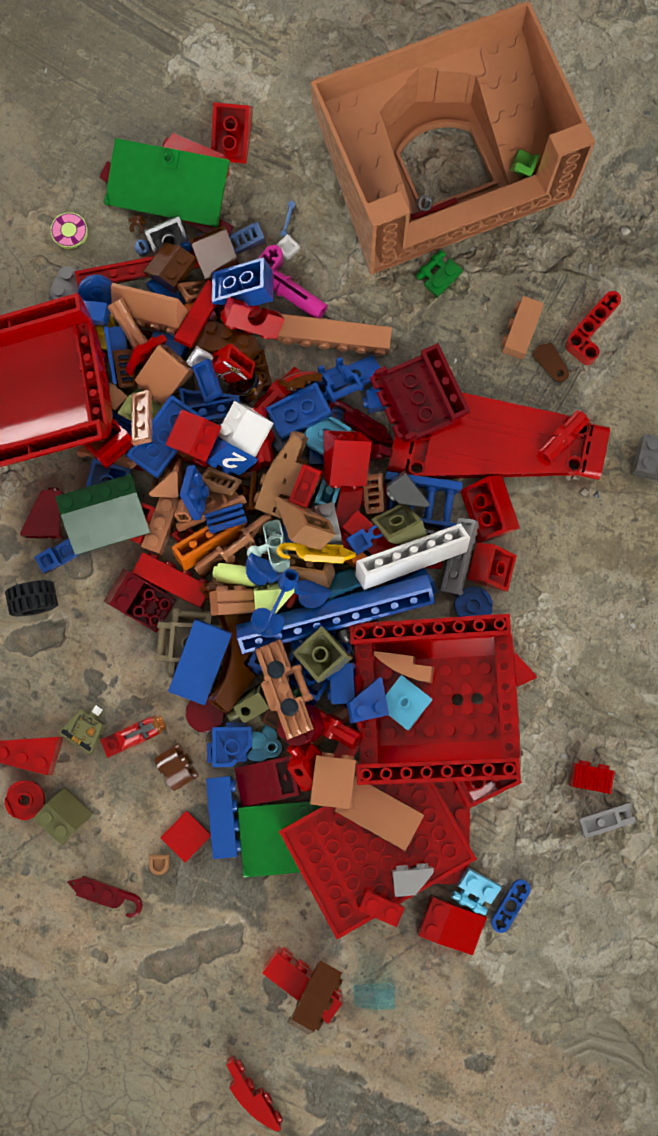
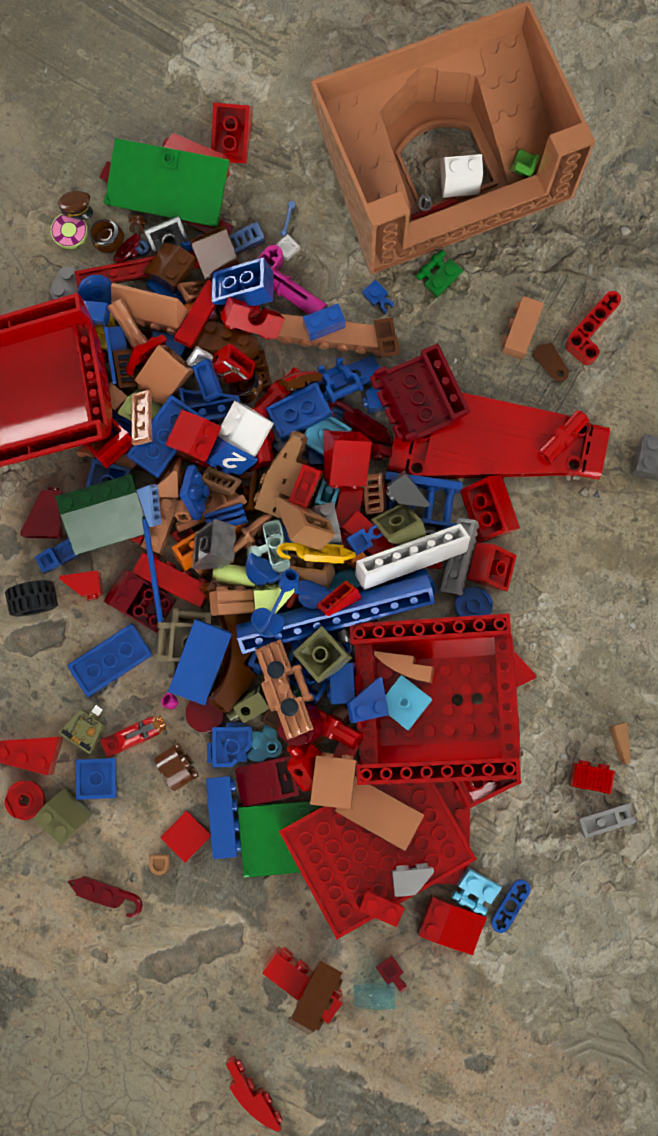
(75, 205): none -> reddish brown piece
(85, 584): none -> red slope
(96, 778): none -> blue plate
(106, 236): none -> reddish brown piece
(110, 660): none -> blue tile
(128, 249): none -> dark red dish
(151, 504): none -> medium blue slope
(152, 570): none -> blue axle
(169, 701): none -> dark pink hinge
(214, 545): none -> flat silver slope
(324, 322): none -> blue brick
(341, 597): none -> red slope
(376, 295): none -> blue plate
(386, 337): none -> reddish brown slope
(391, 971): none -> dark red plate
(461, 175): none -> white slope
(620, 737): none -> medium nougat slope

